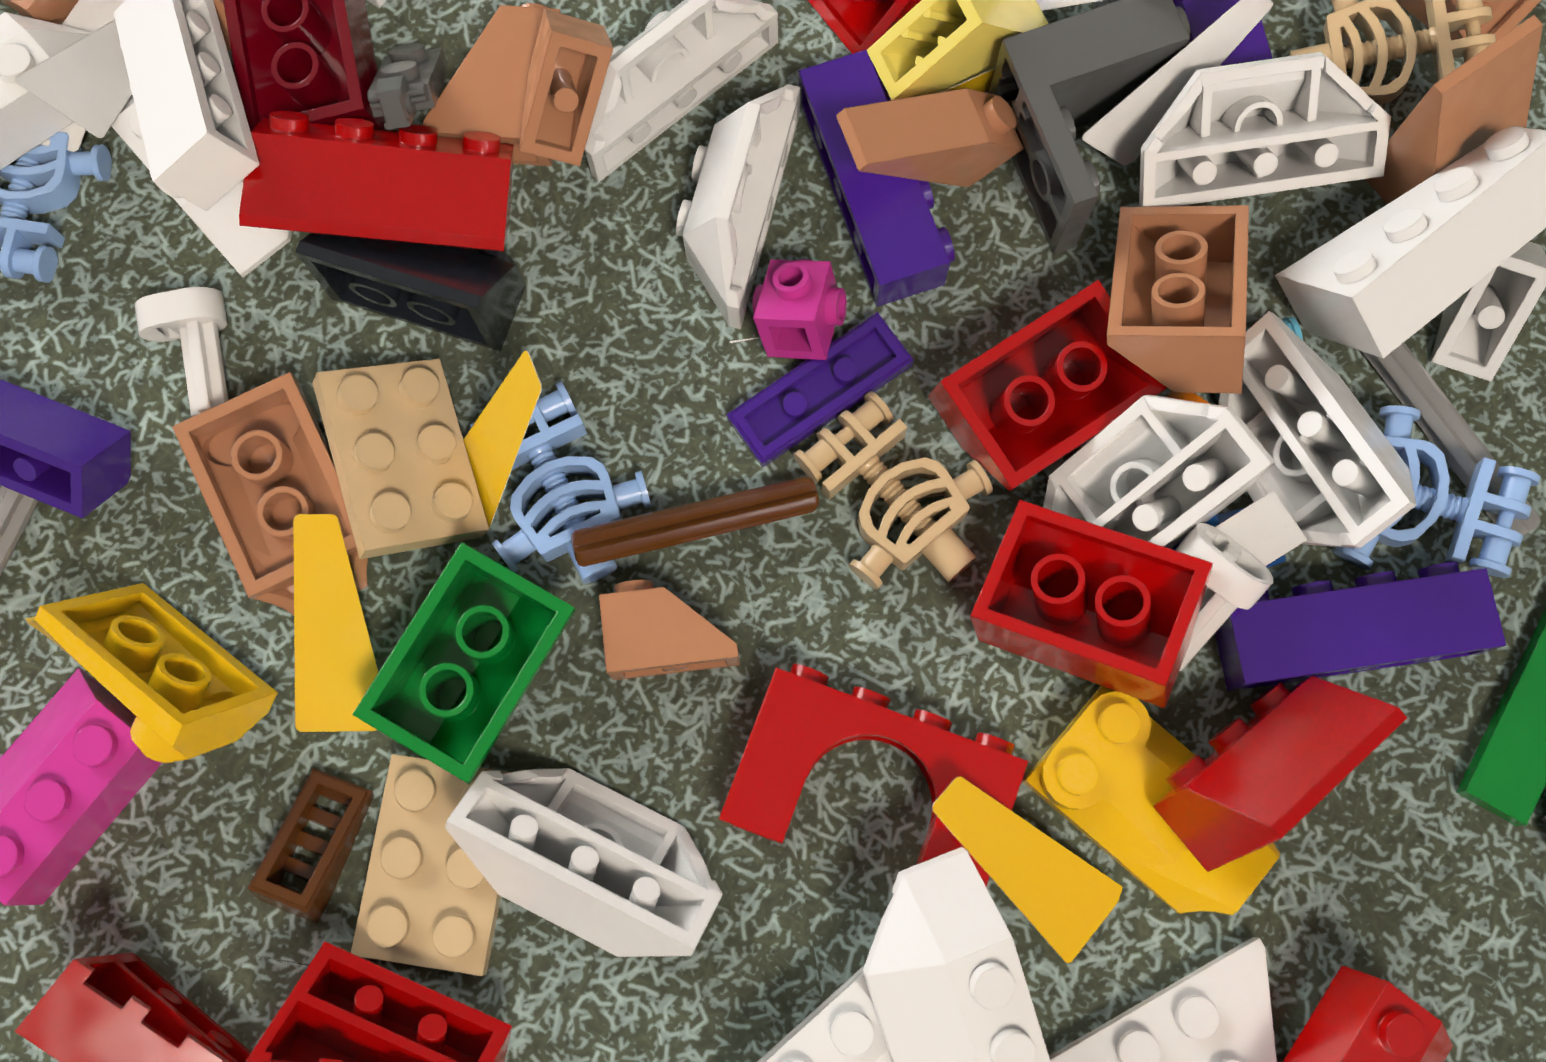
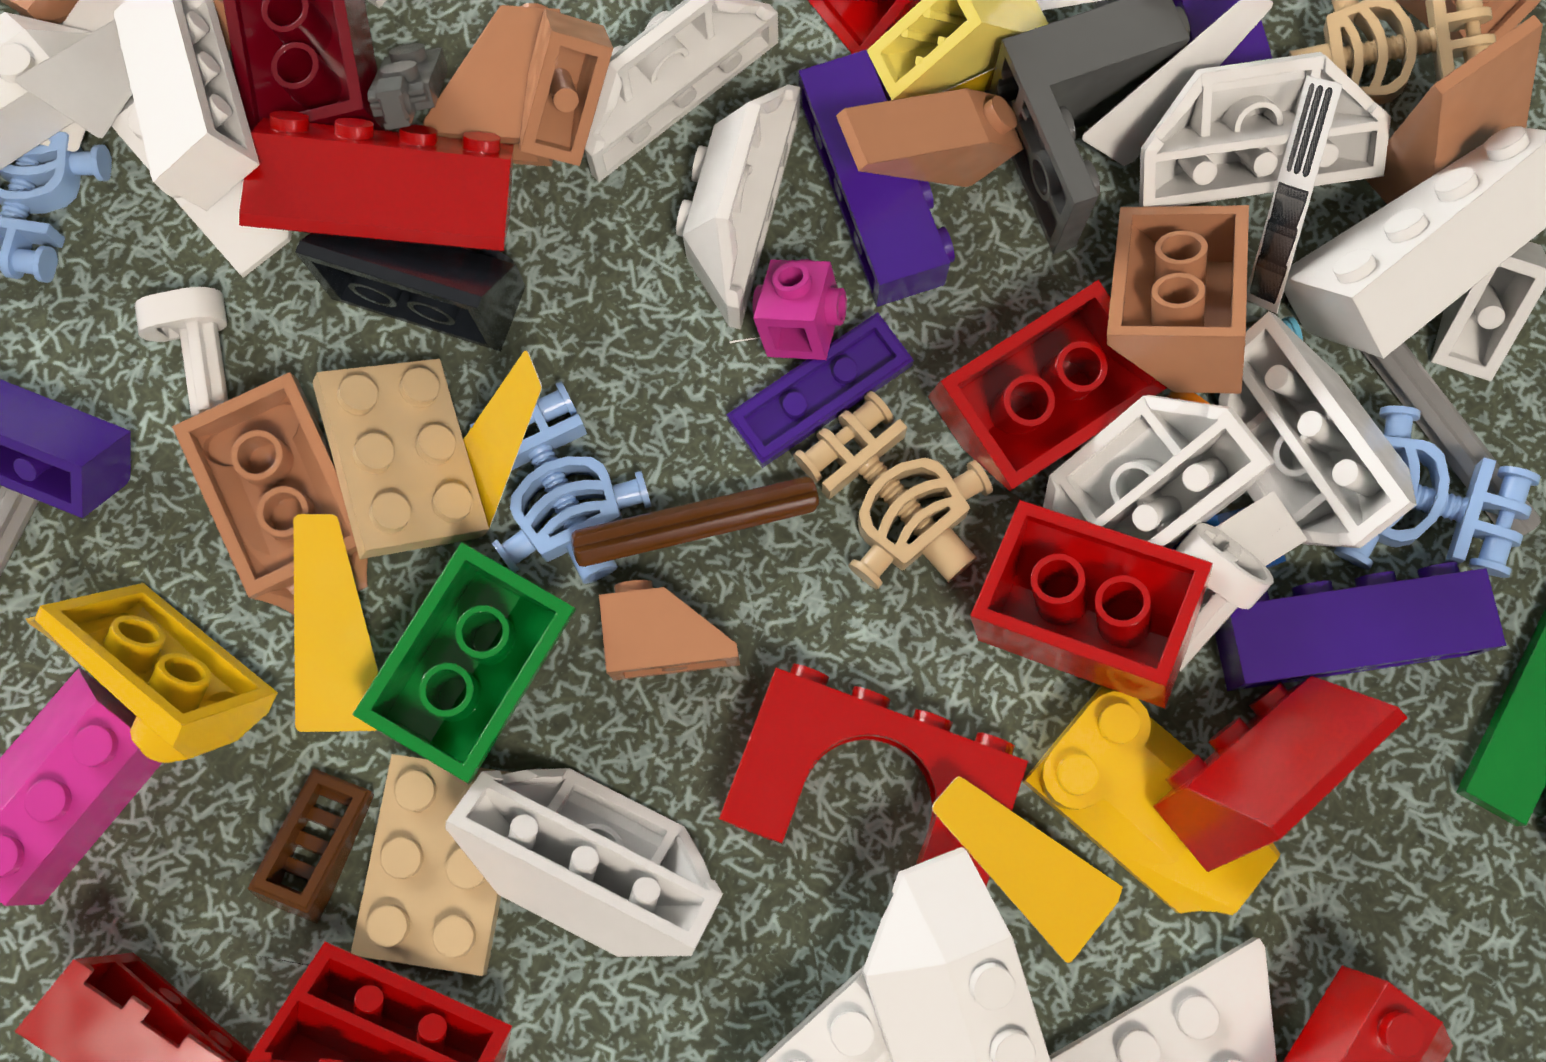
(1293, 192): none -> sticker

